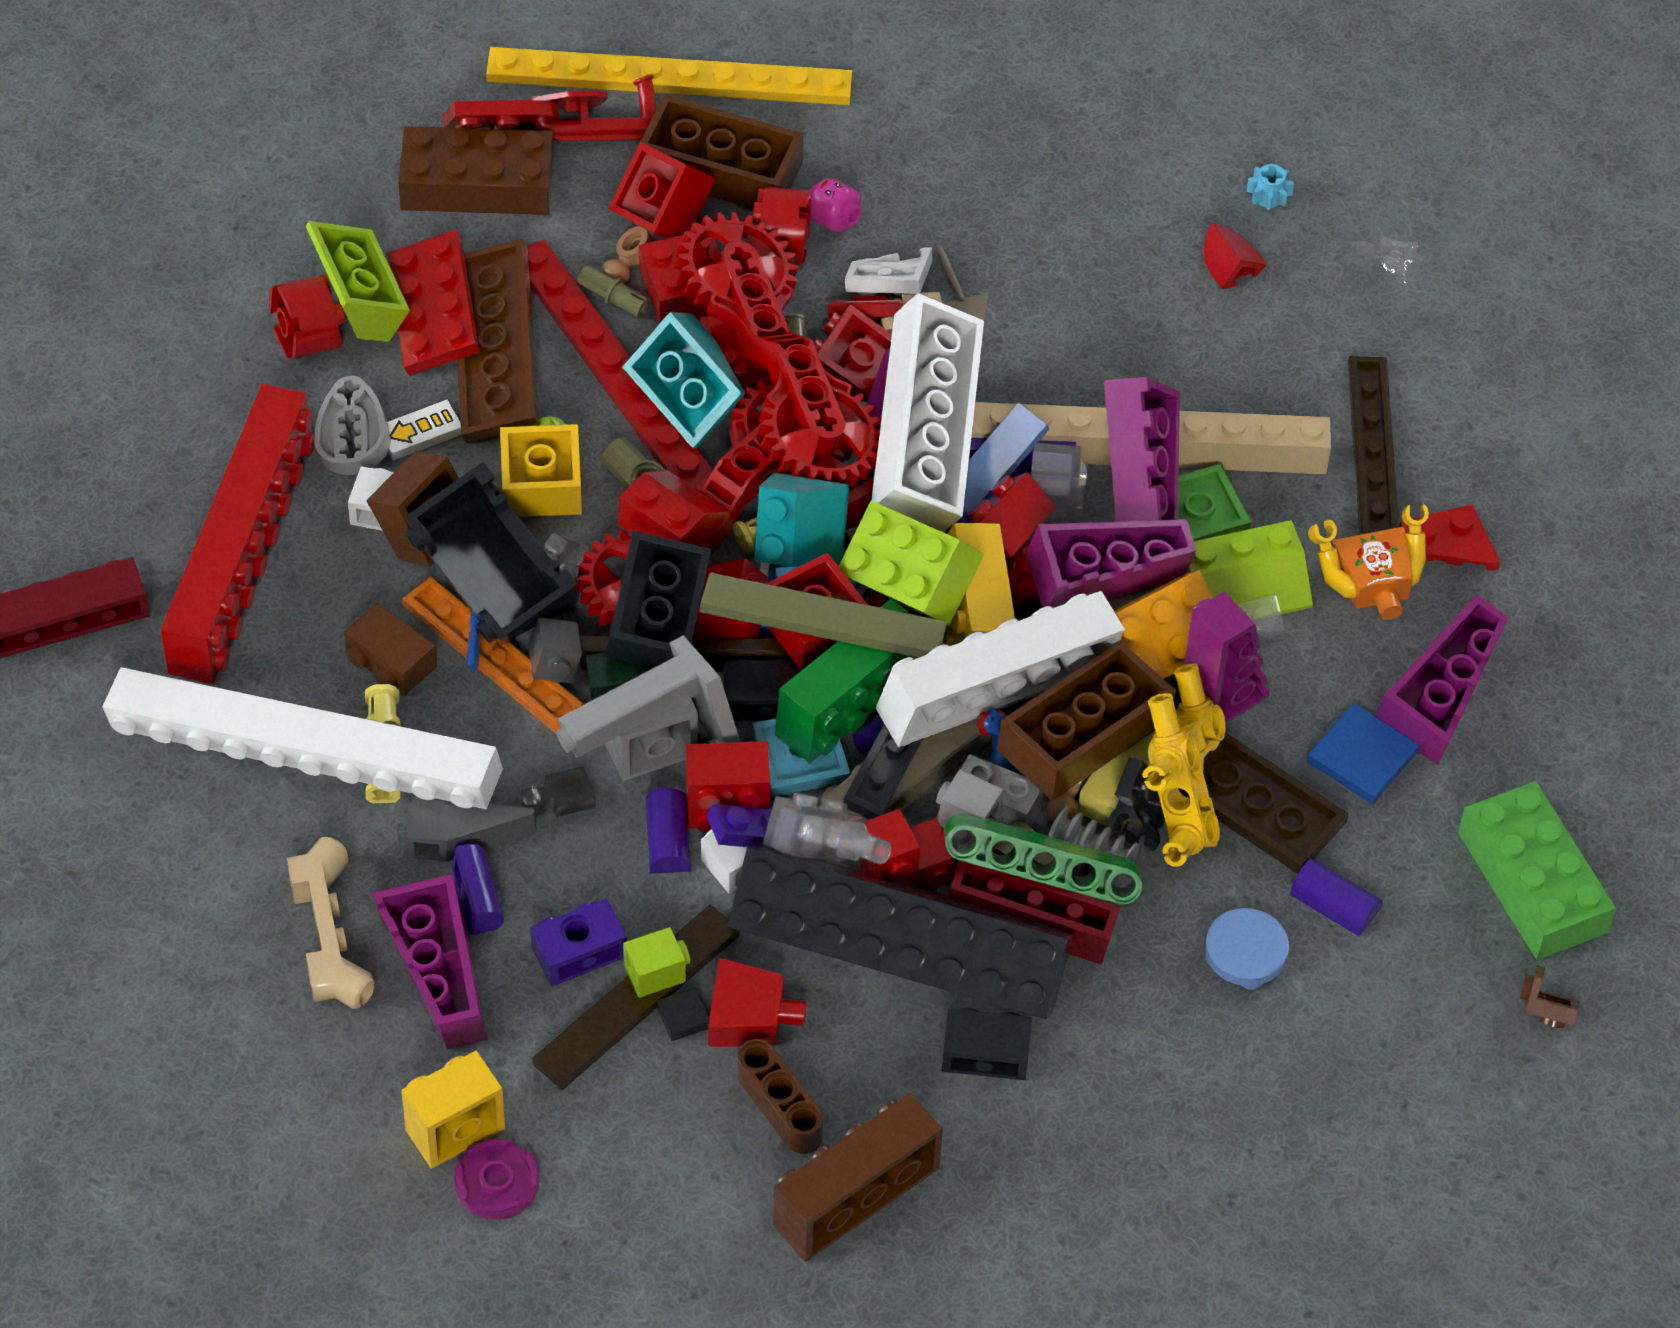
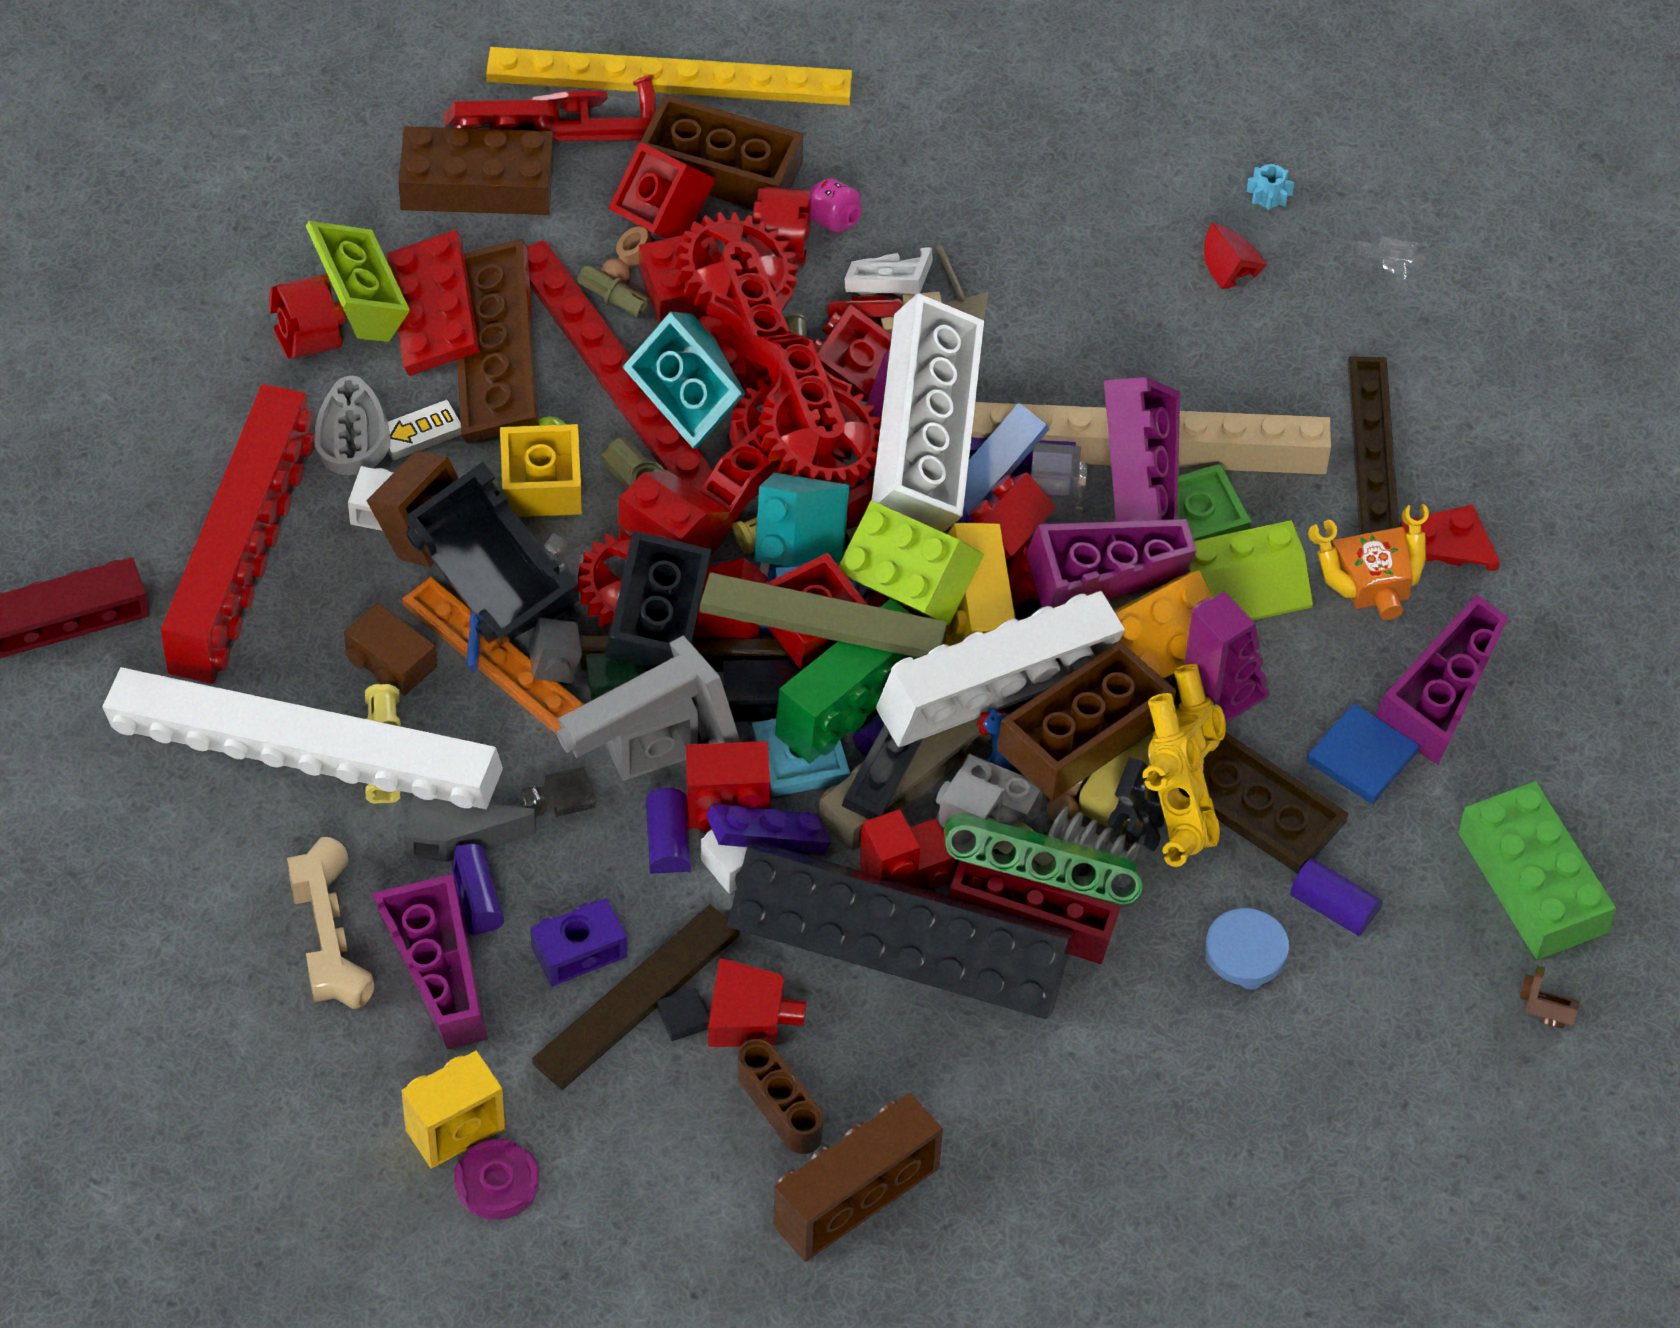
(655, 961): lime brick -> none
(822, 831): clear brick -> none
(986, 1043): black brick -> none
(1266, 615): clear plate -> none

